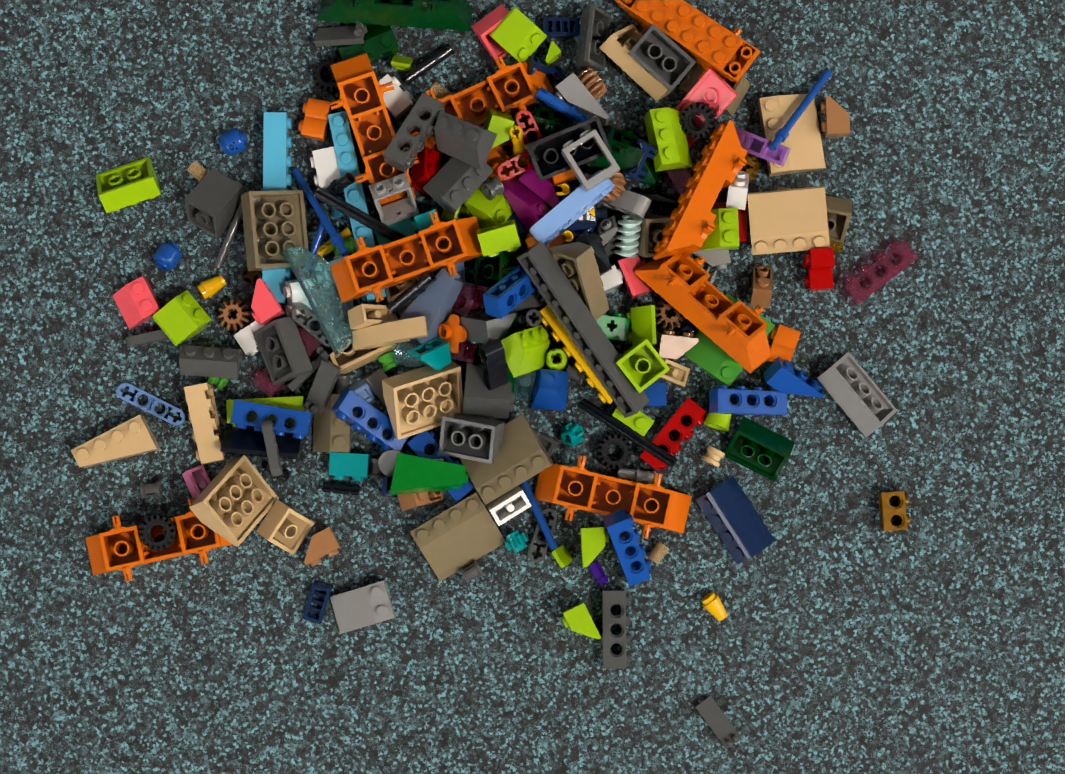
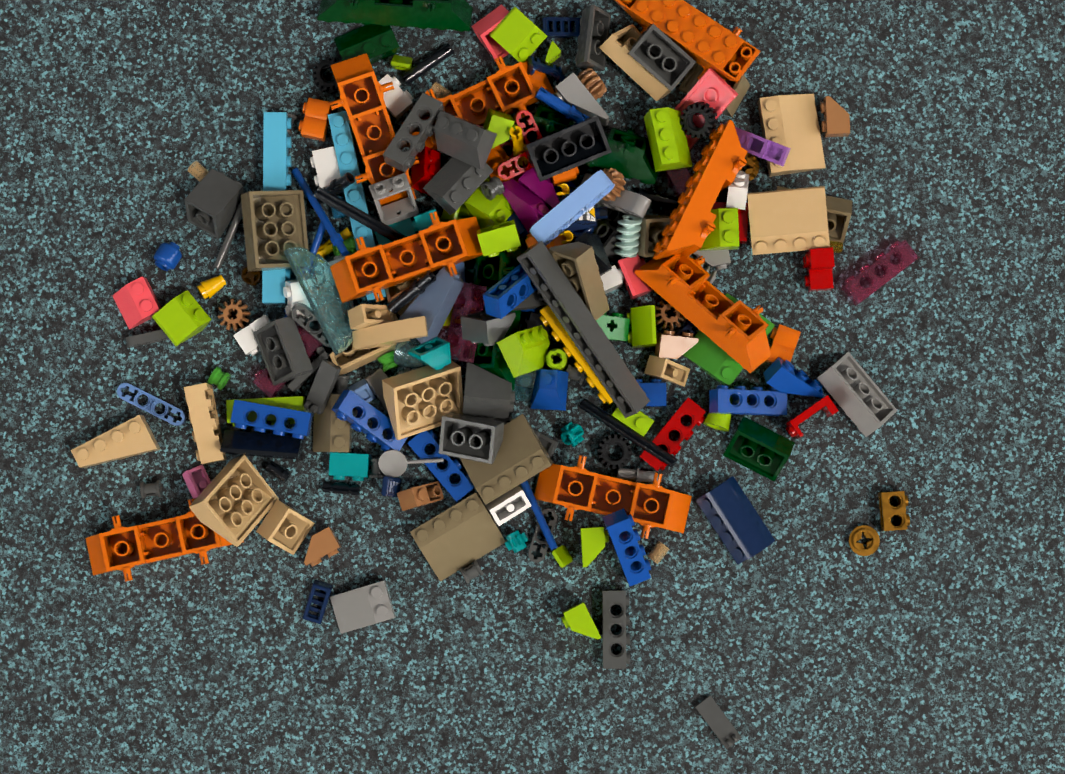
(127, 185): lime slope -> none
(170, 532): black tyre -> none
(210, 361): dark grey slope -> none
(233, 141): blue head -> none
(264, 304): coral slope -> none
(271, 448): dark grey beam -> none
(340, 35): dark grey hinge -> none
(423, 475): green slope -> none
(452, 332): orange plate -> none
(493, 364): black beam -> none
(529, 318): dark grey bush -> none
(598, 573): dark purple pin -> none
(600, 177): light grey window -> none
(607, 229): light grey slope -> none
(642, 364): lime slope -> none
(645, 148): dark blue piece -> none
(713, 456): tan wheel -> none
(714, 606): yellow cone -> none
(761, 286): medium nougat slope -> none
(782, 133): blue bar -> none
(824, 403): none -> red panel
(868, 532): none -> pearl gold gear

